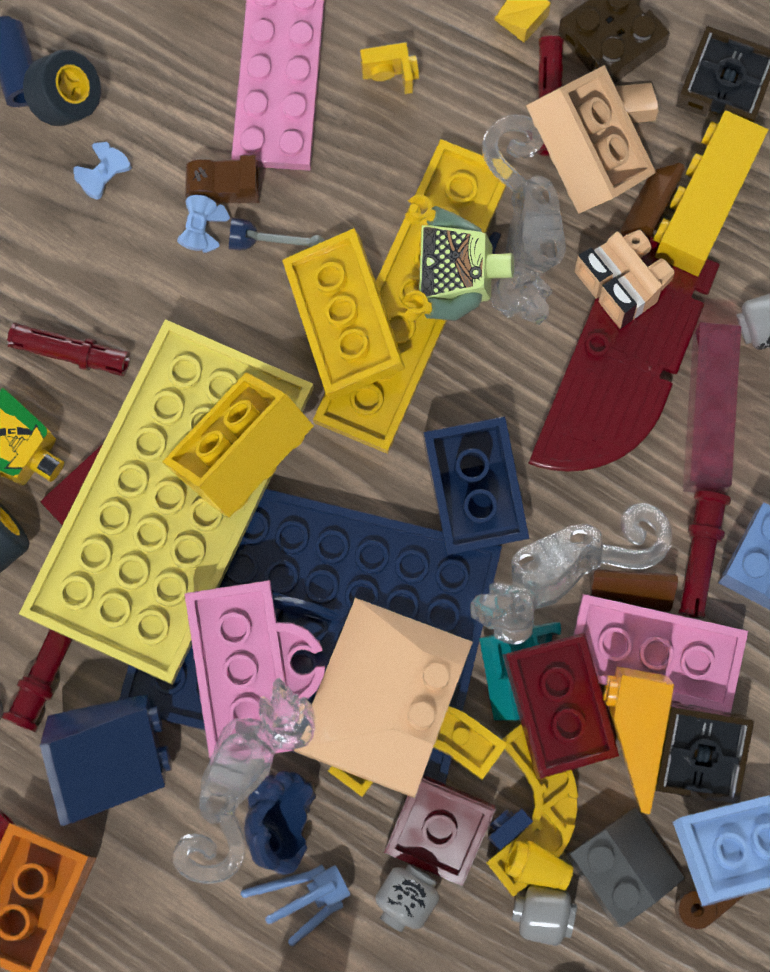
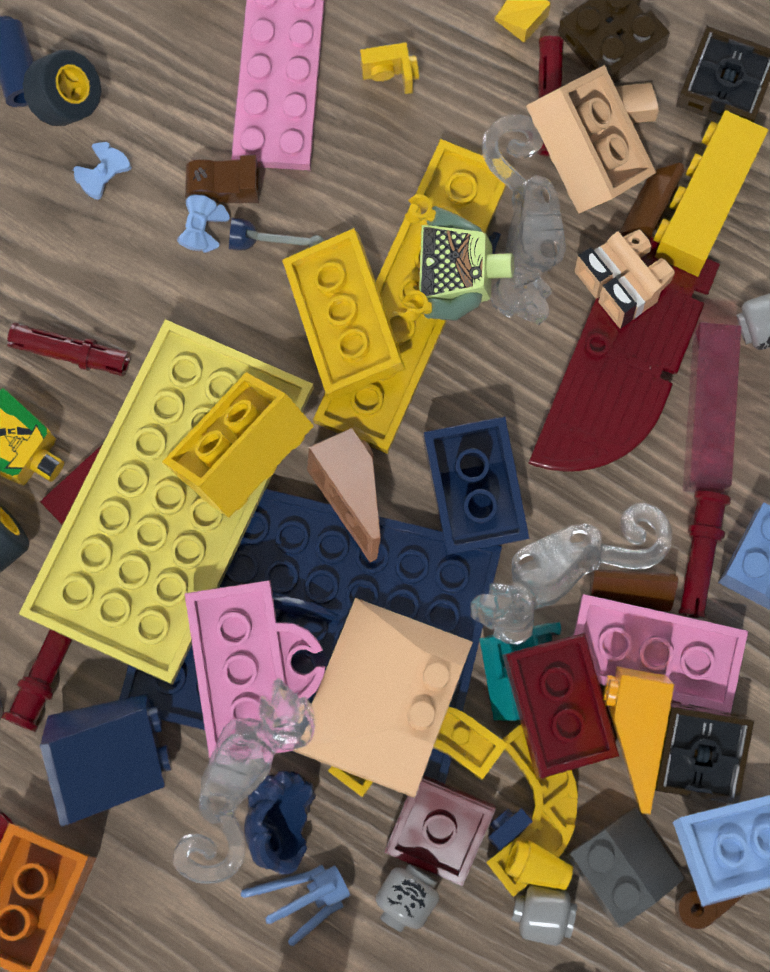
(347, 479): none -> nougat slope

